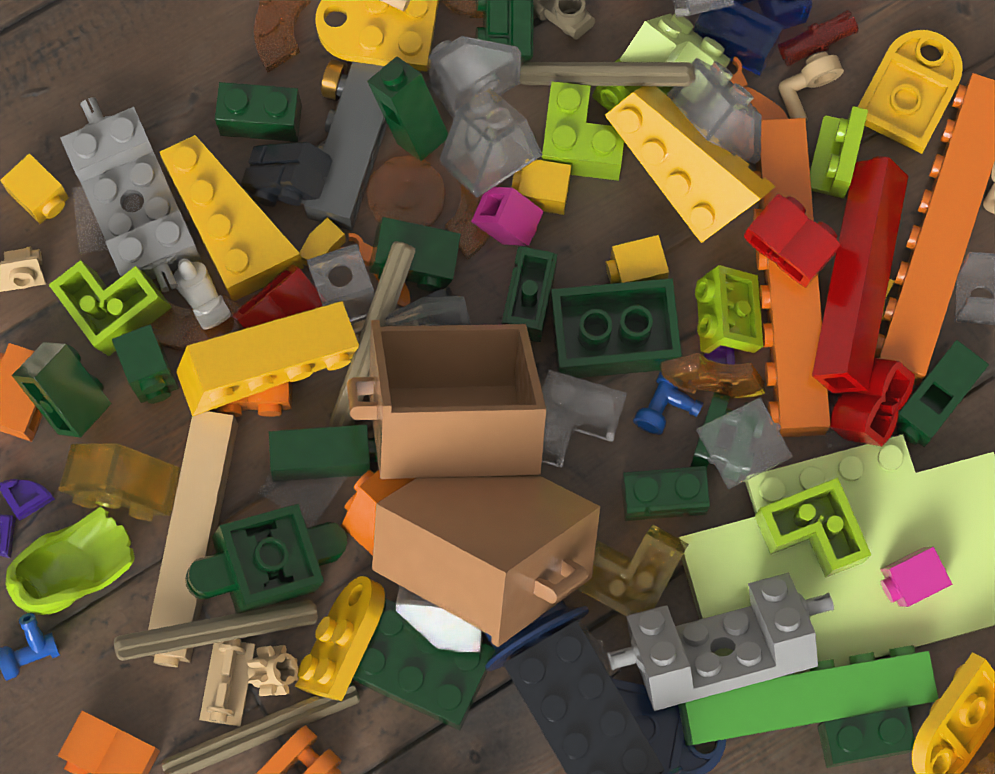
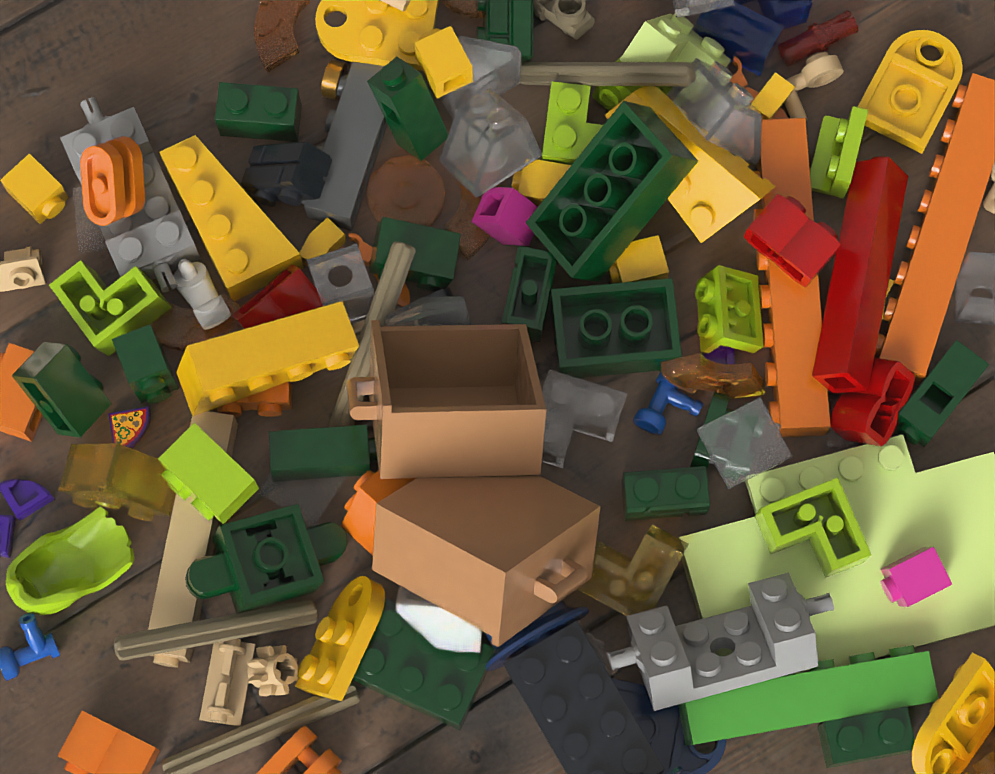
(112, 180): none -> orange brick
(129, 425): none -> tile
(206, 473): none -> lime brick
(443, 61): none -> yellow brick
(611, 191): none -> dark green brick
(772, 96): none -> yellow piece

